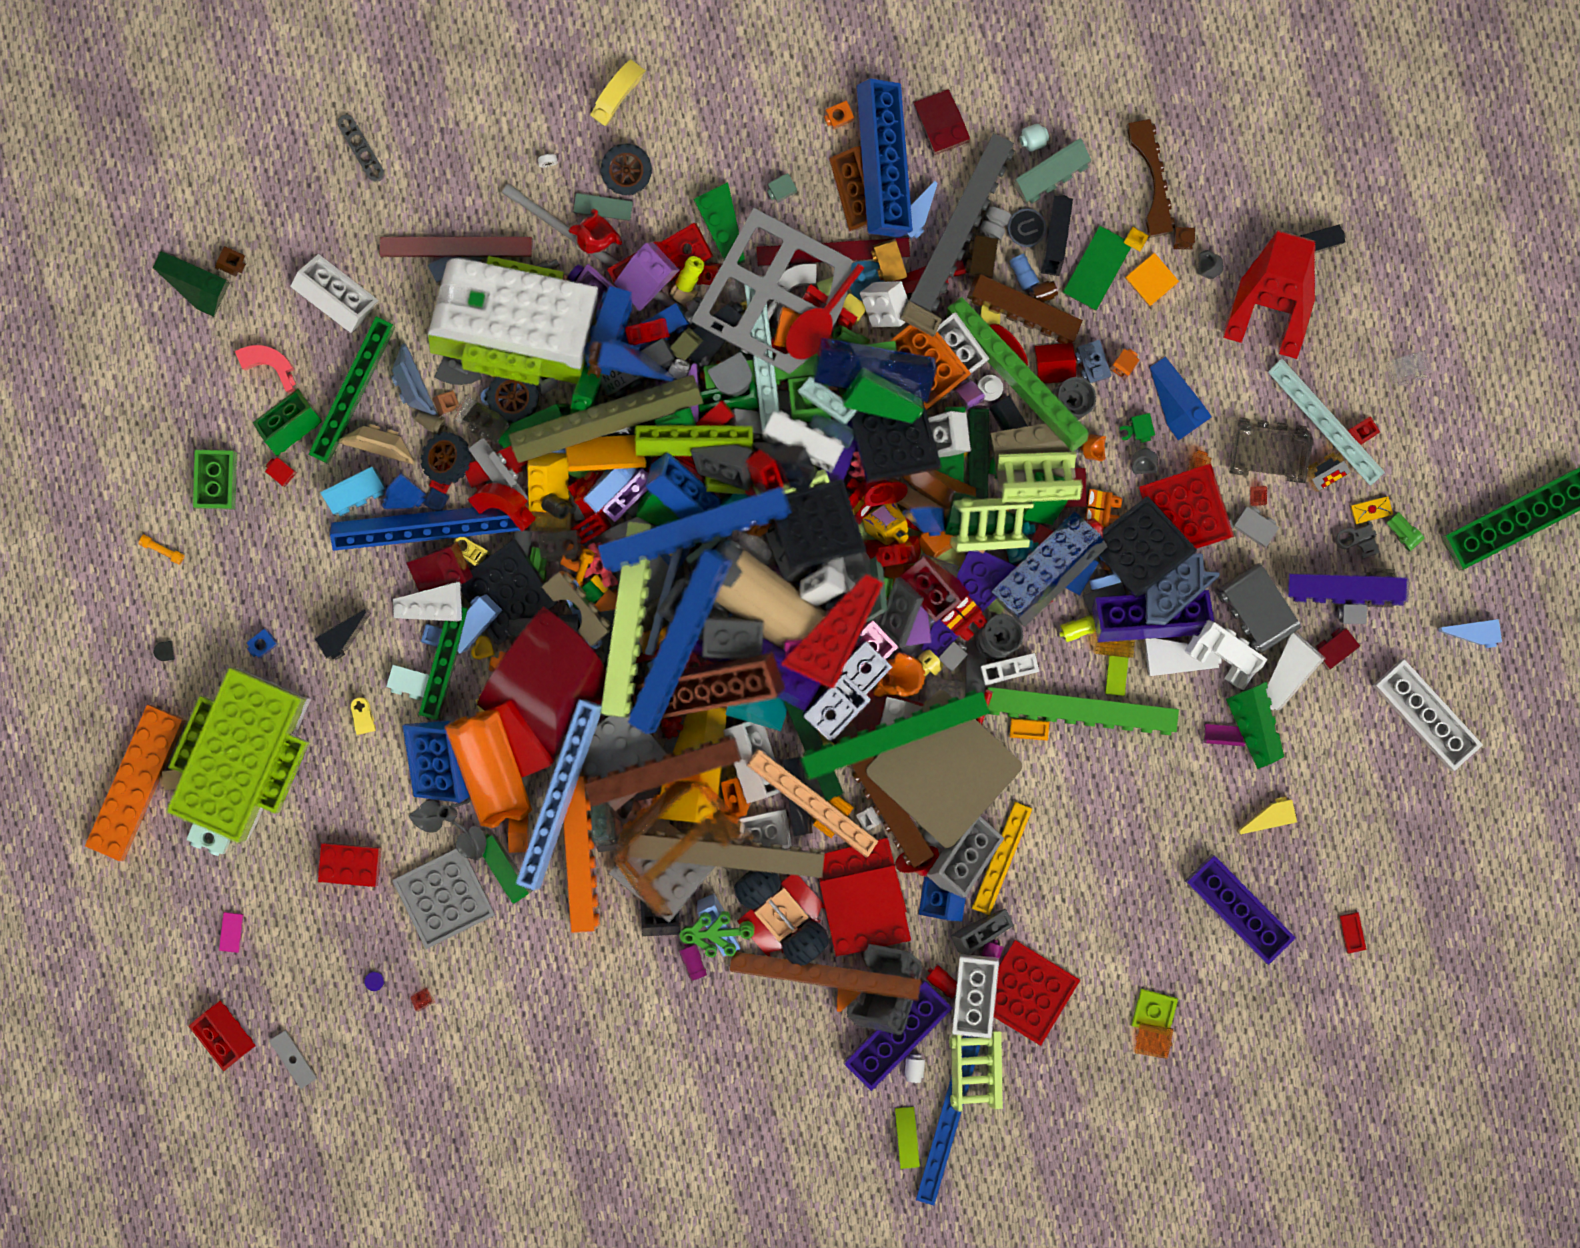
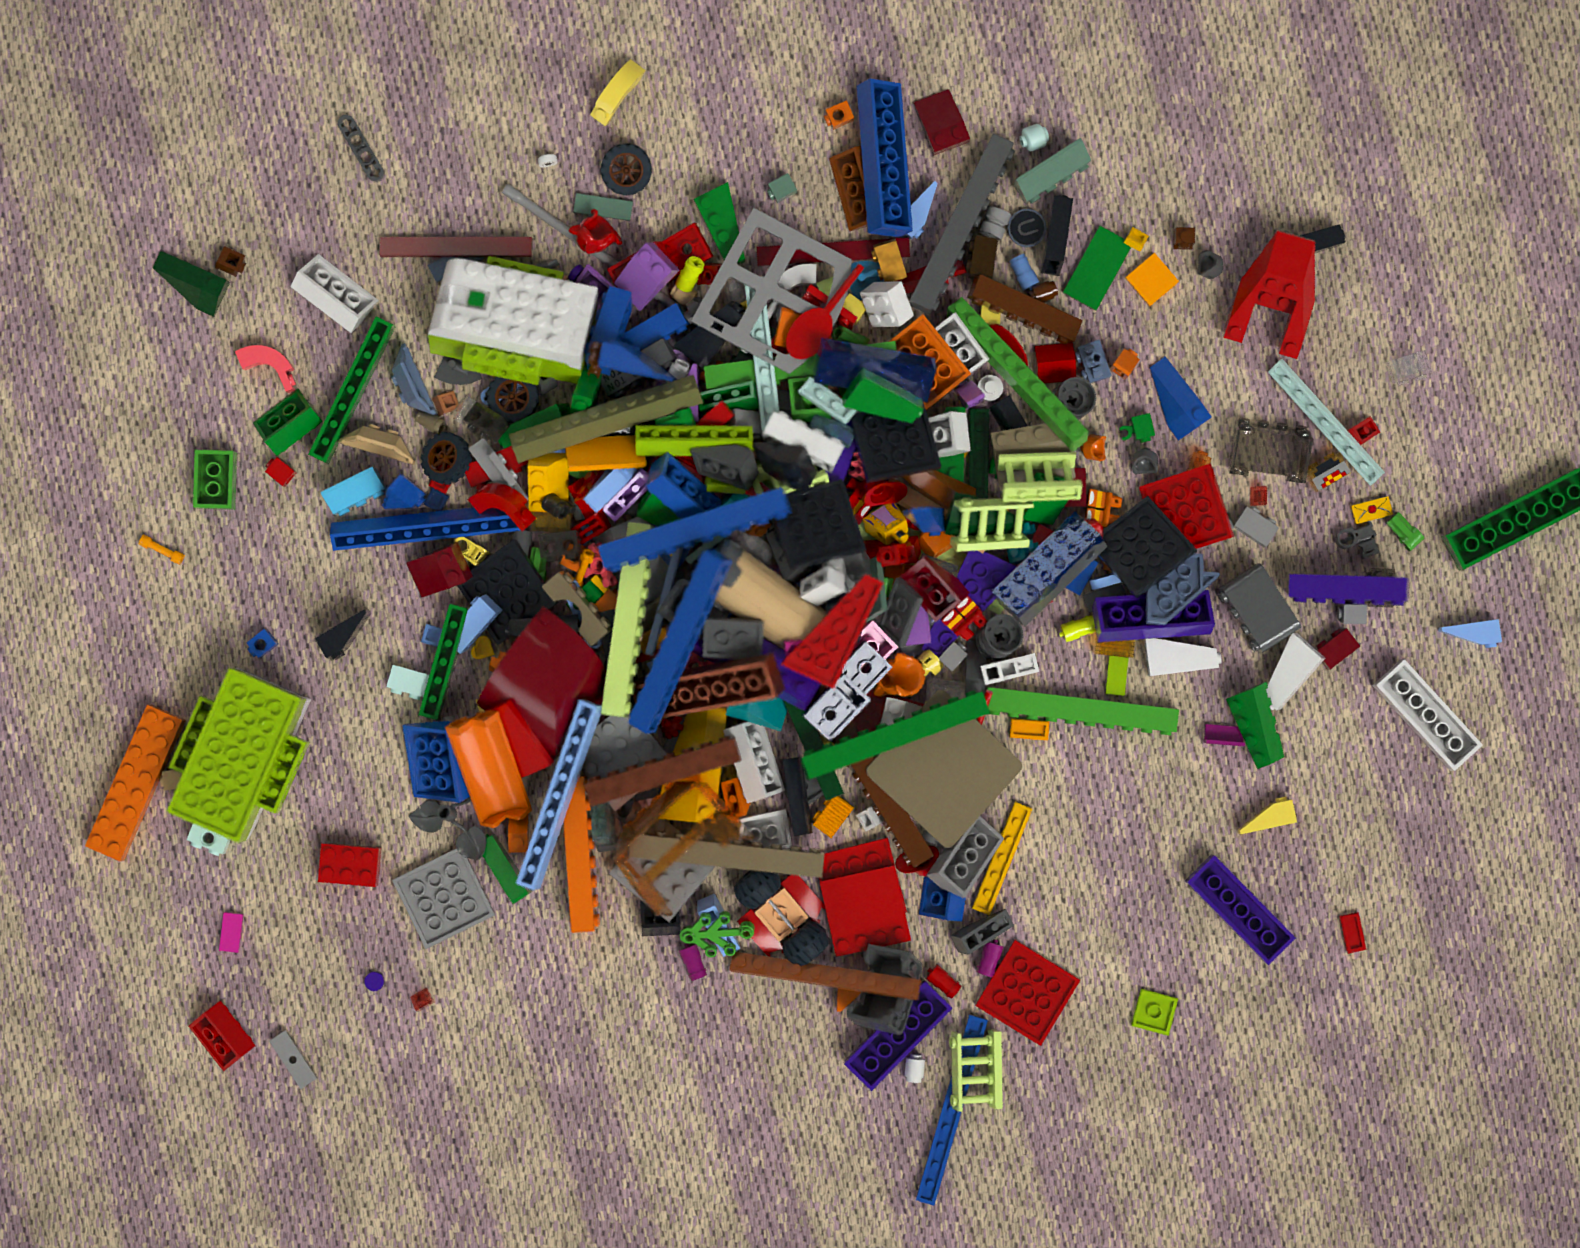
(164, 651): pearl dark grey tile -> none
(362, 719): light yellow piece -> none
(432, 604): white wing -> none
(647, 332): red slope -> none
(686, 344): olive brick -> none
(732, 375): dark grey tile -> none
(764, 472): red brick -> none
(812, 803): light nougat tile -> none
(907, 1137): lime slope -> none
(920, 318): dark tan tile -> none
(975, 996): white brick -> none
(1142, 139): reddish brown arch -> none
(1154, 1040): clear orange piece -> none
(1235, 651): white bracket -> none

